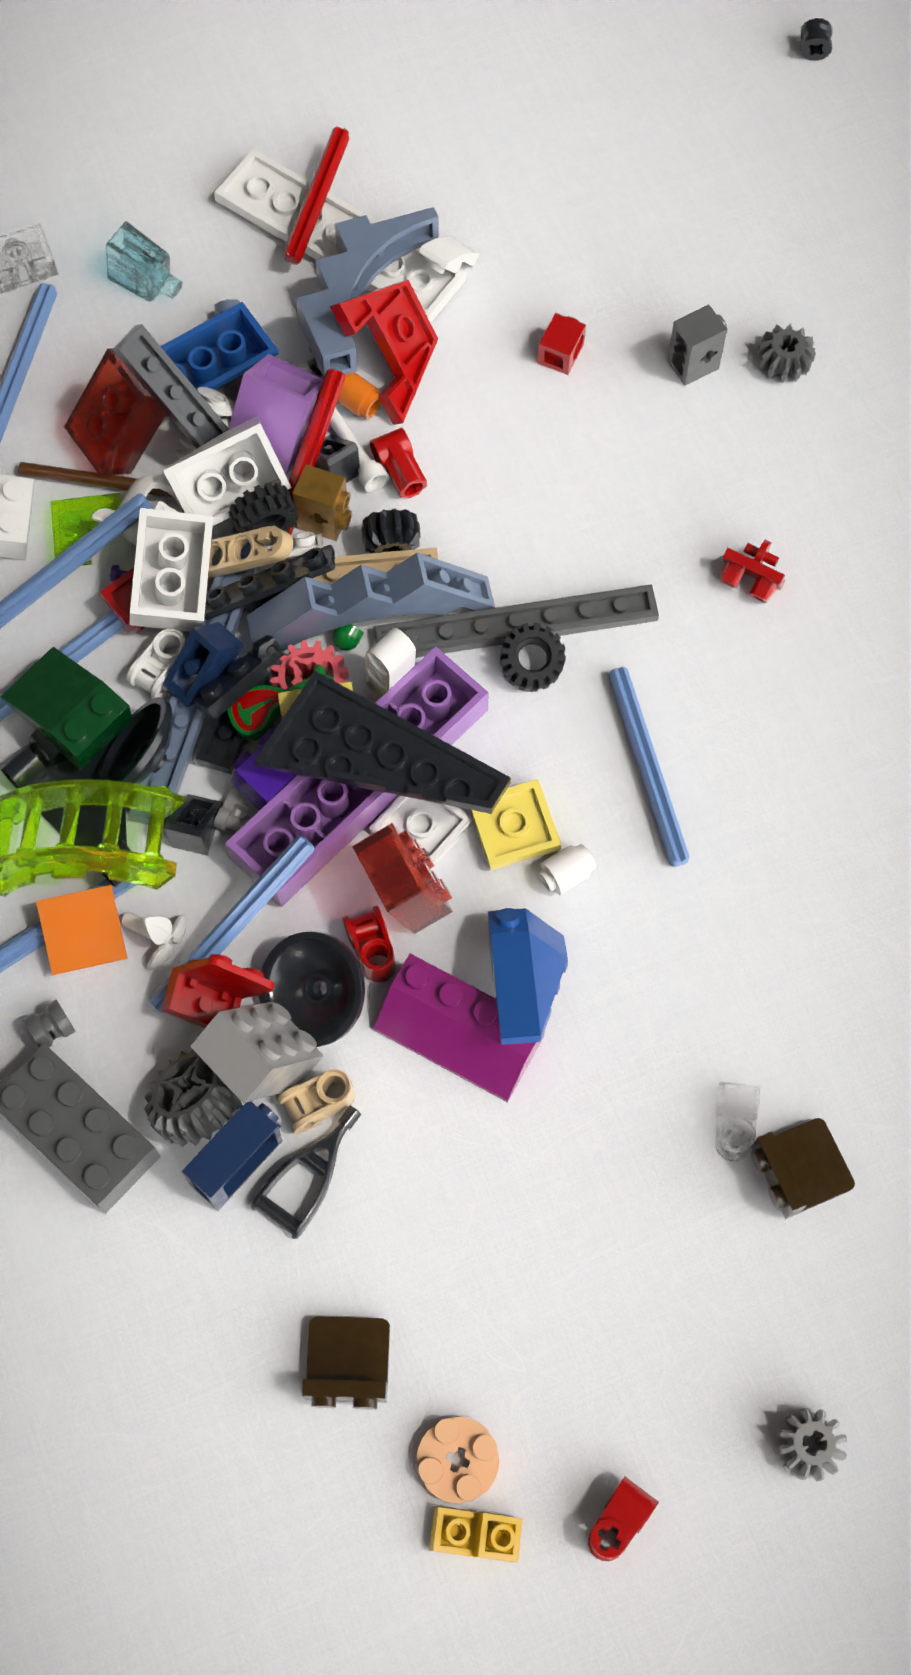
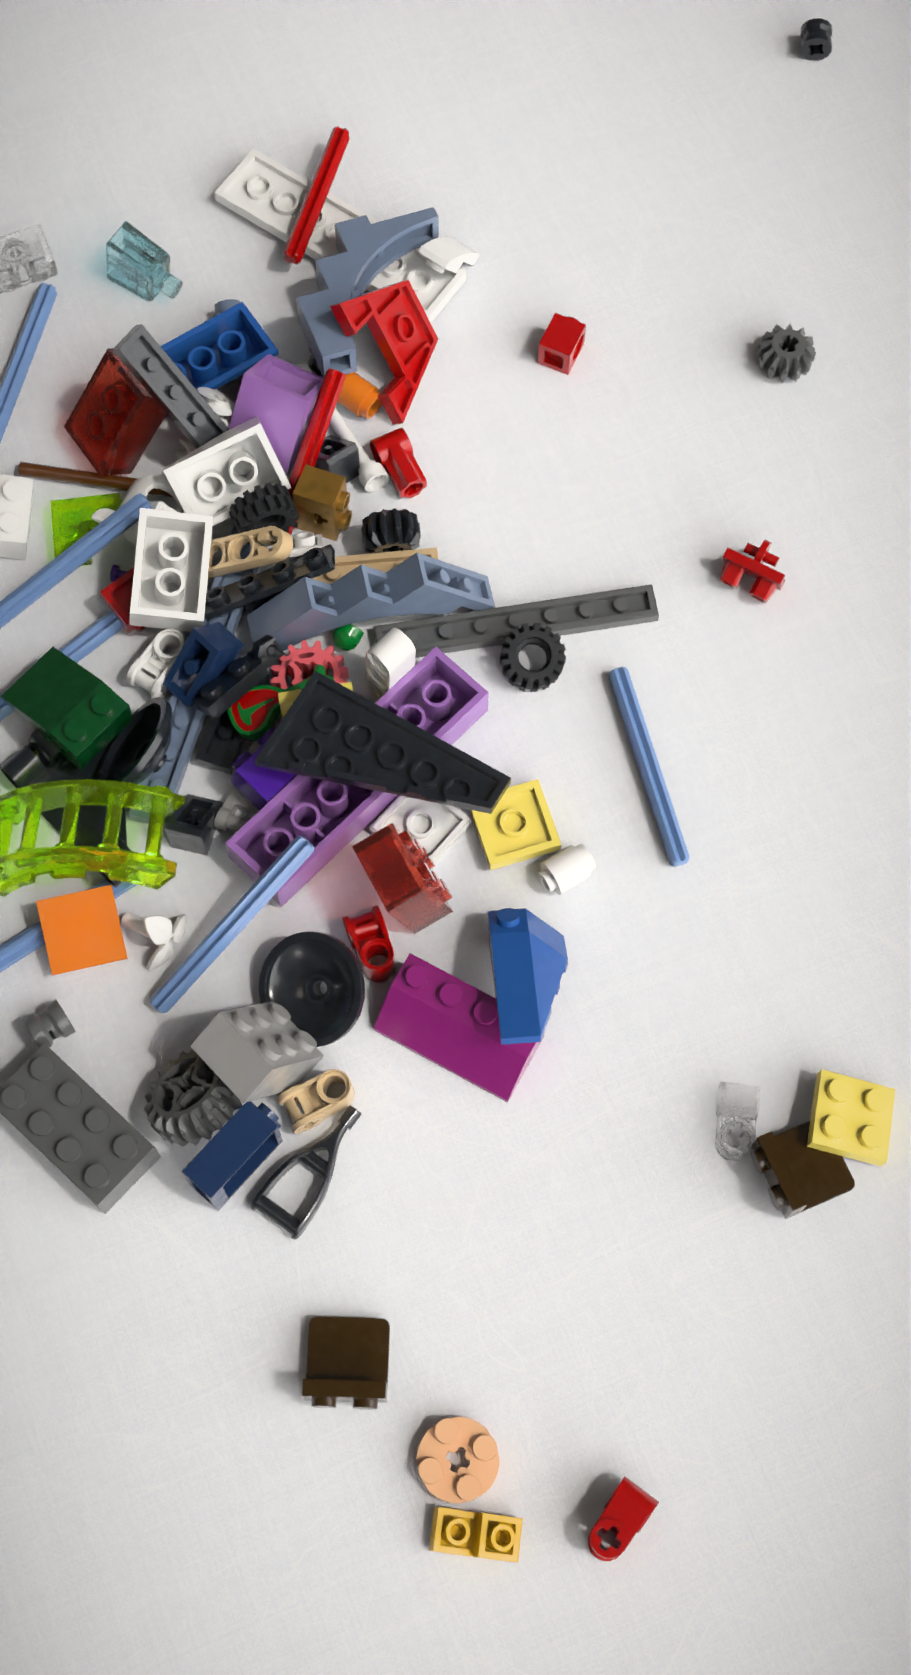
(211, 986): red bracket -> none
(697, 344): dark grey brick -> none
(816, 1460): light grey gear -> none
(851, 1118): none -> light yellow plate

